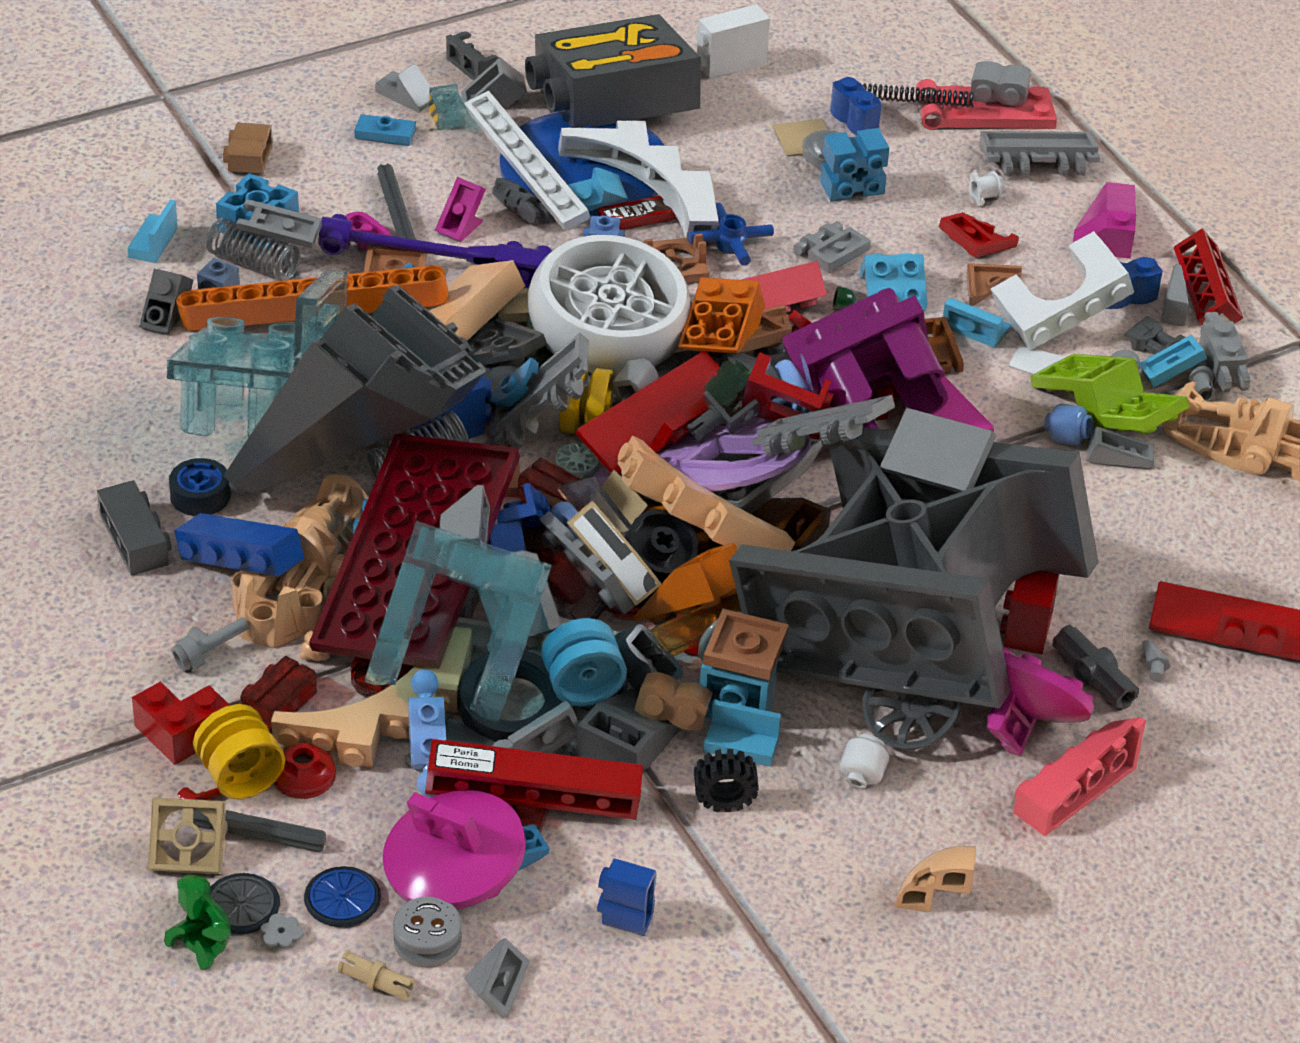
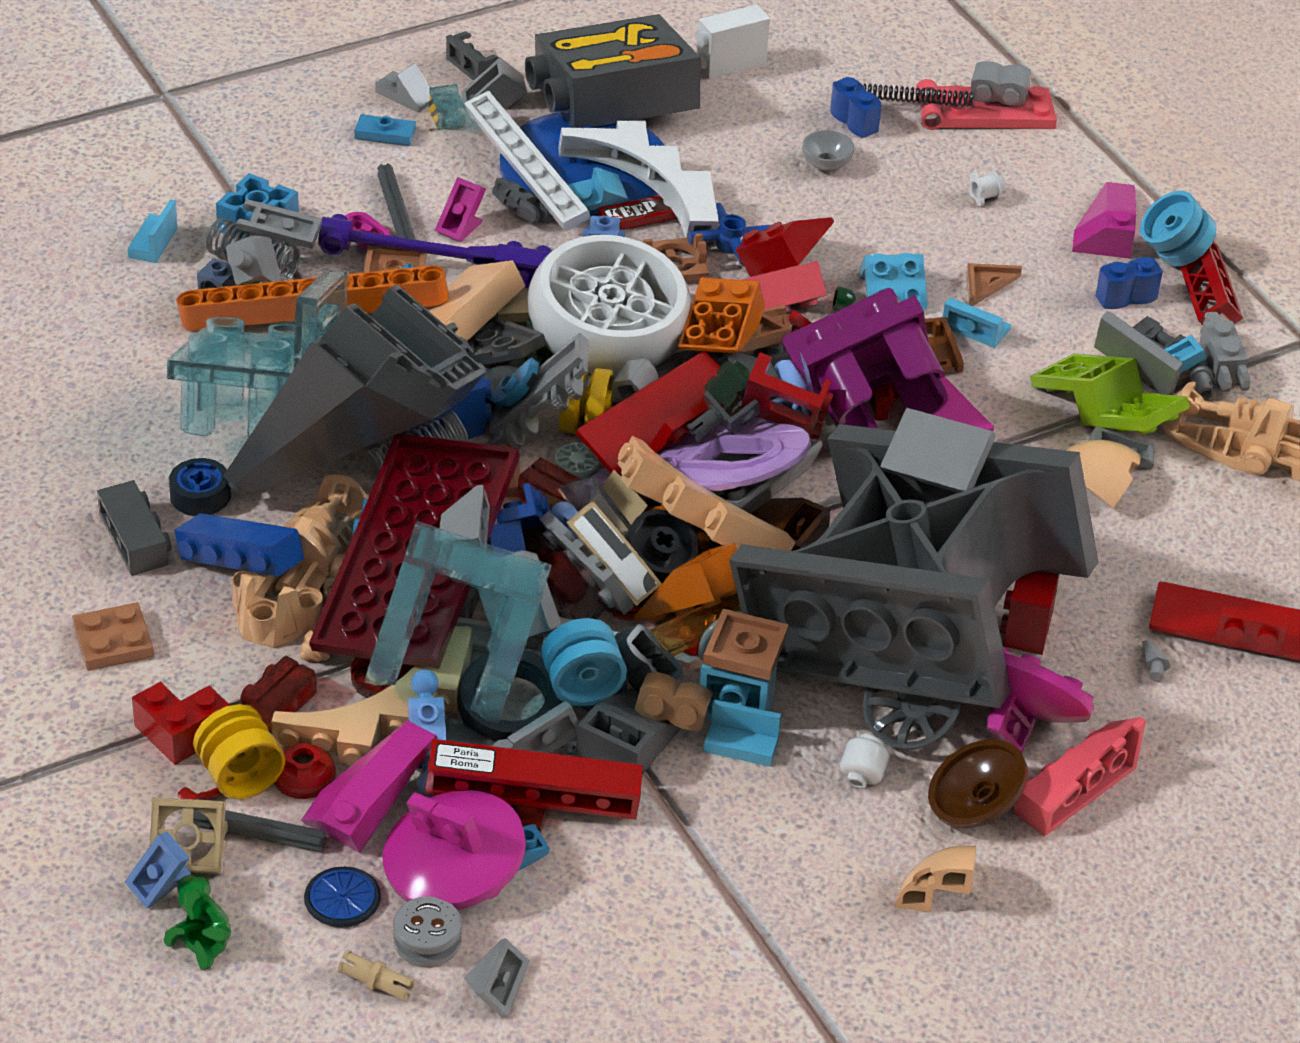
(113, 636): none -> nougat plate
(158, 870): none -> medium blue slope
(160, 307): dark grey slope -> none
(190, 648): light grey piece -> none
(246, 901): dark grey wheel -> none
(248, 147): medium nougat brick -> none
(253, 260): none -> light grey torso
(281, 931): light grey plant -> none
(365, 792): none -> dark pink wedge
(627, 896): blue brick -> none
(726, 794): black tyre -> none
(781, 245): none -> red slope
(793, 133): tan sticker -> none
(833, 246): light grey plate -> none
(833, 423): light grey hinge -> none
(854, 164): dark azure brick -> none
(976, 236): red wing -> none
(978, 783): none -> reddish brown dish
(1016, 147): light grey hinge -> none
(1032, 360): white sticker -> none
(1041, 319): white arch -> none
(1069, 424): medium blue head -> none
(1095, 667): dark grey piece -> none
(1107, 468): none -> light nougat brick
(1155, 365): none -> light grey tile
(1176, 299): light grey slope -> none
(1178, 228): none -> medium azure wheel

